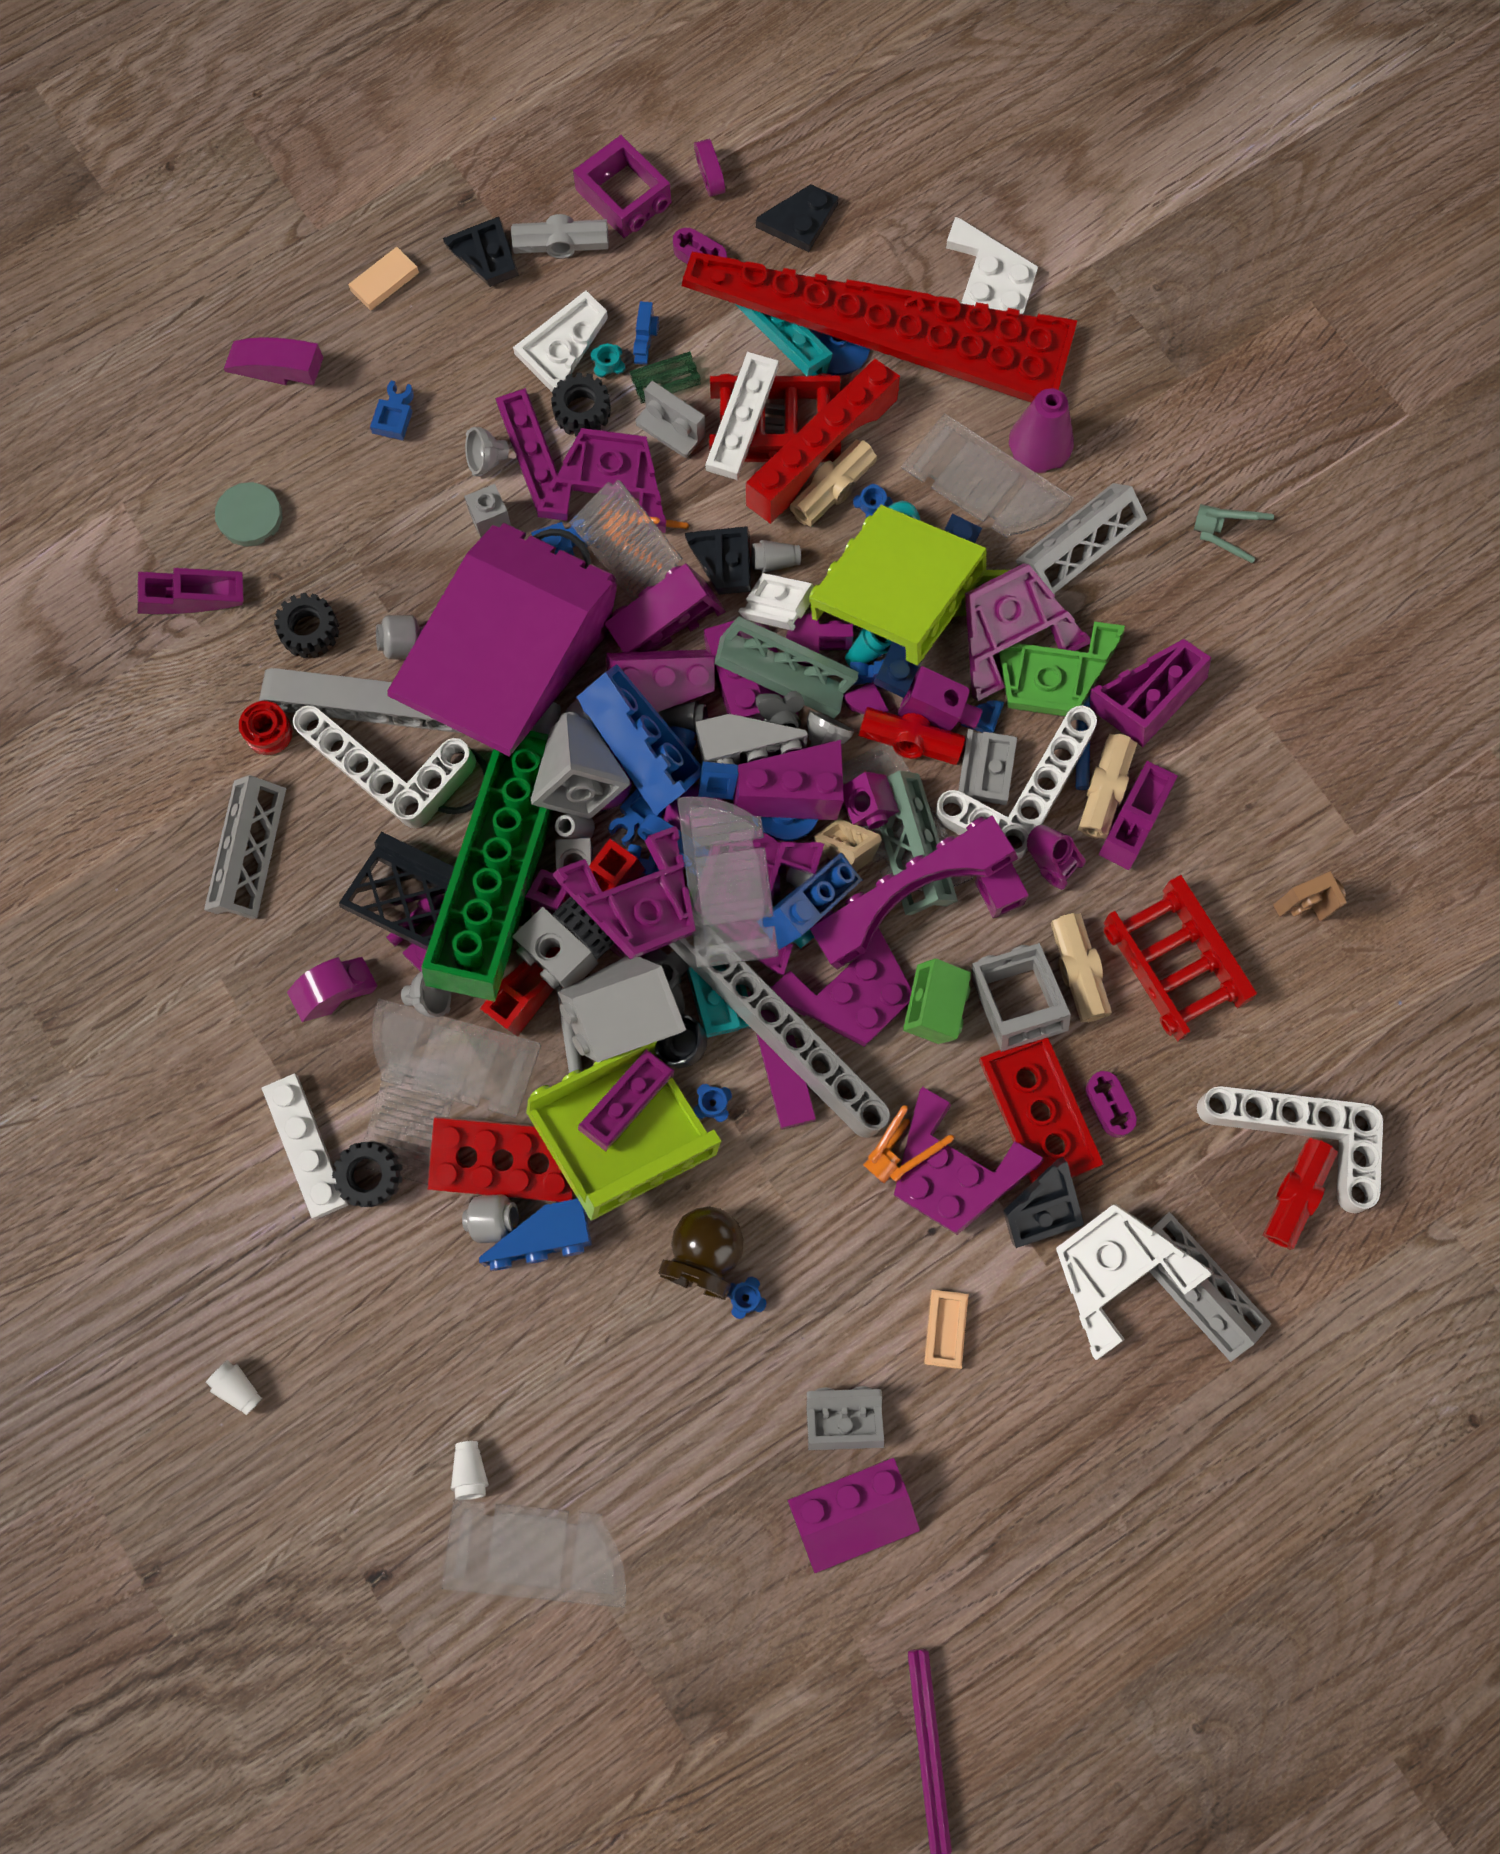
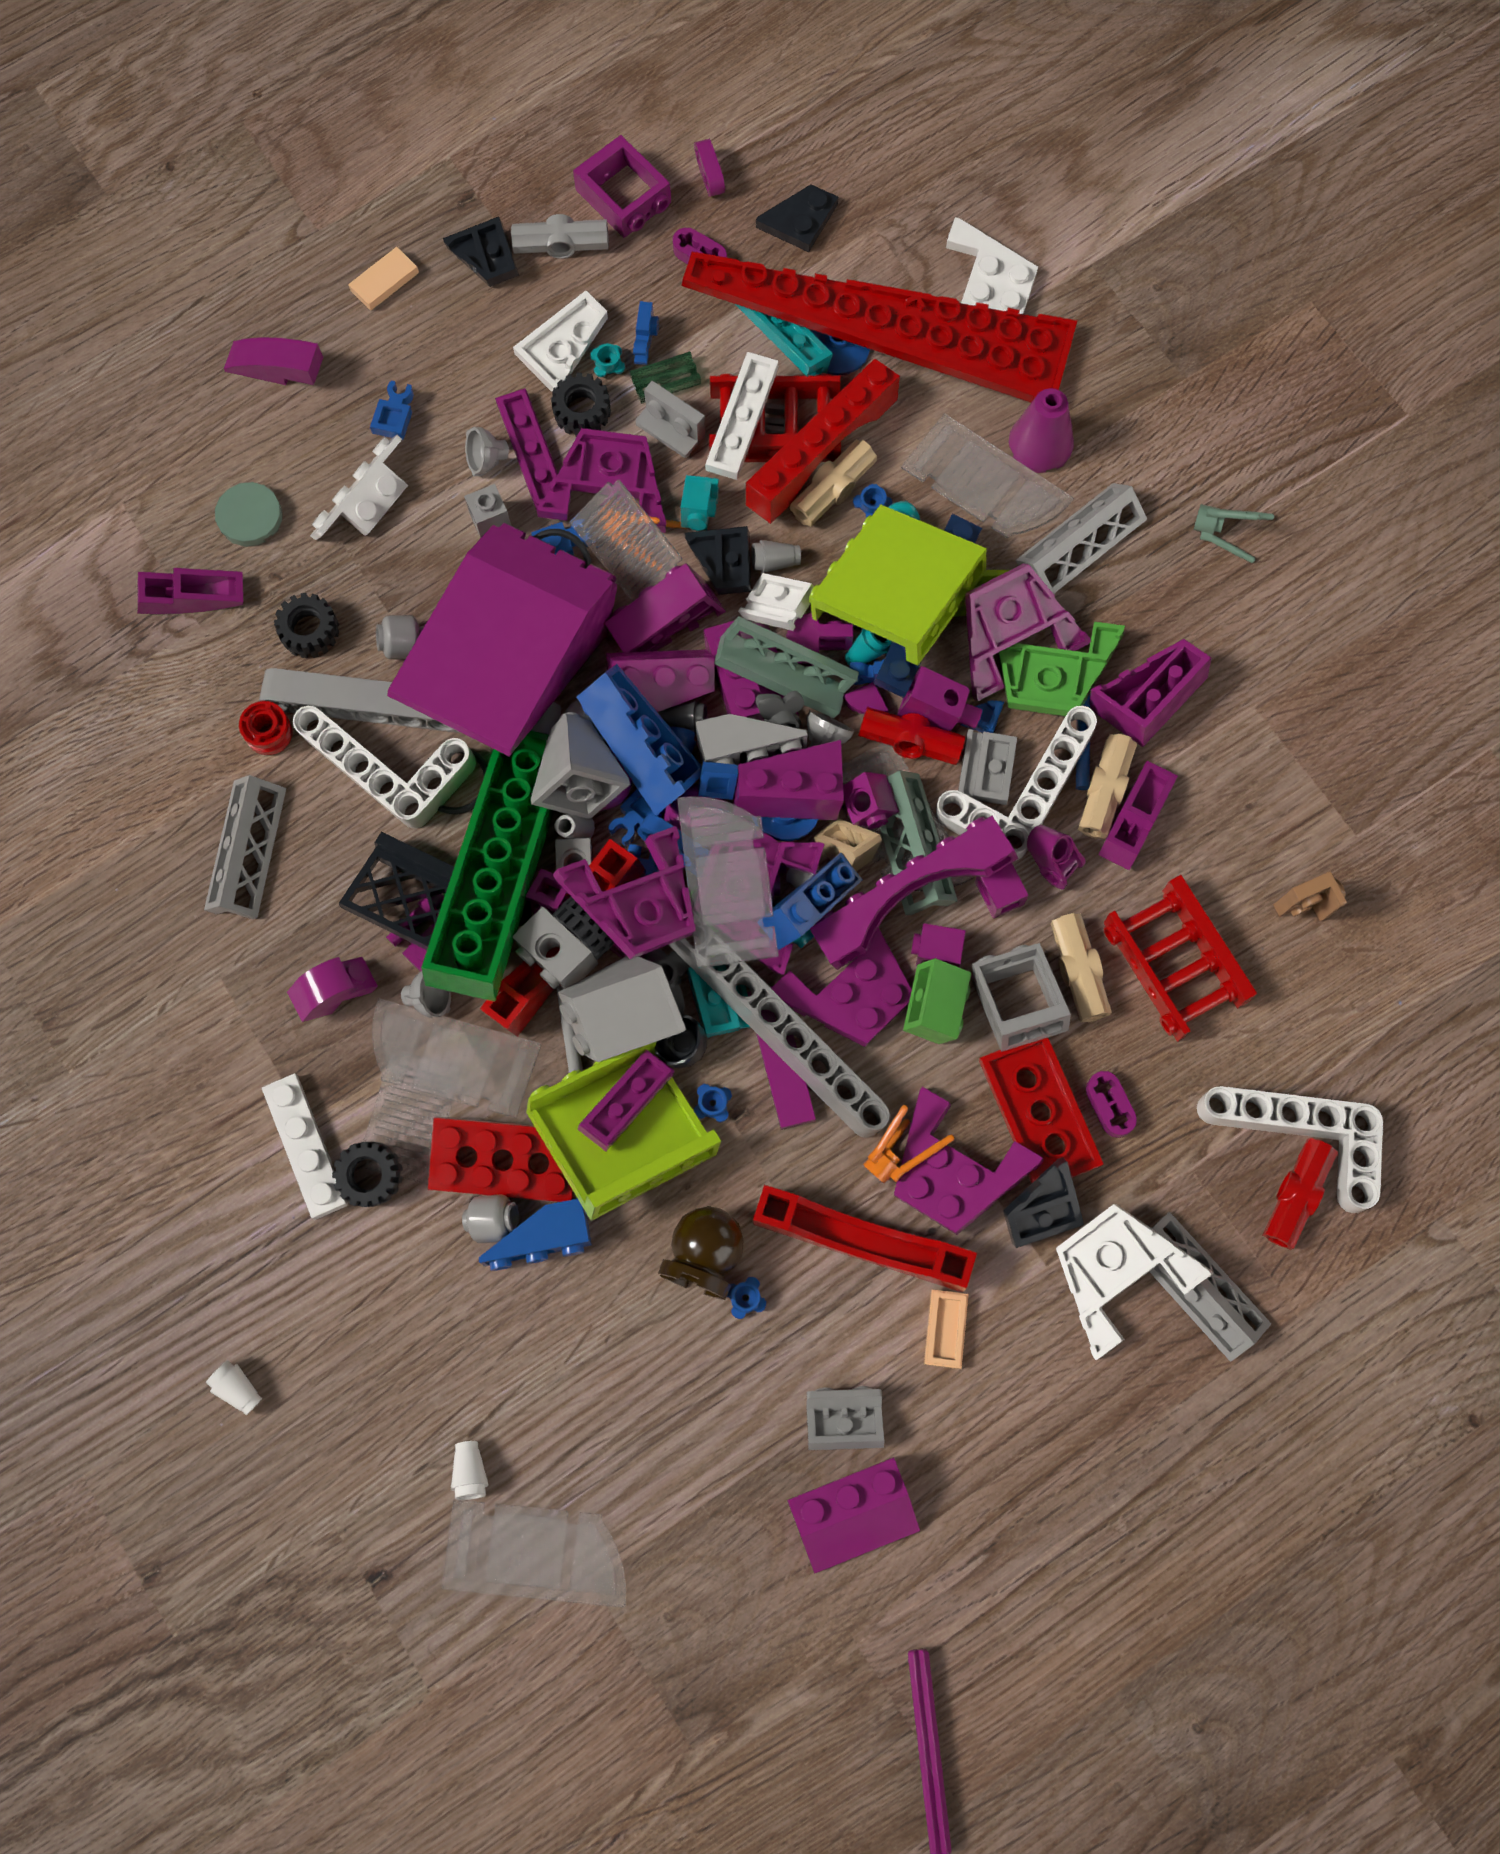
(369, 495): none -> white bracket
(699, 501): none -> teal brick
(879, 1245): none -> red arch
(938, 943): none -> magenta brick

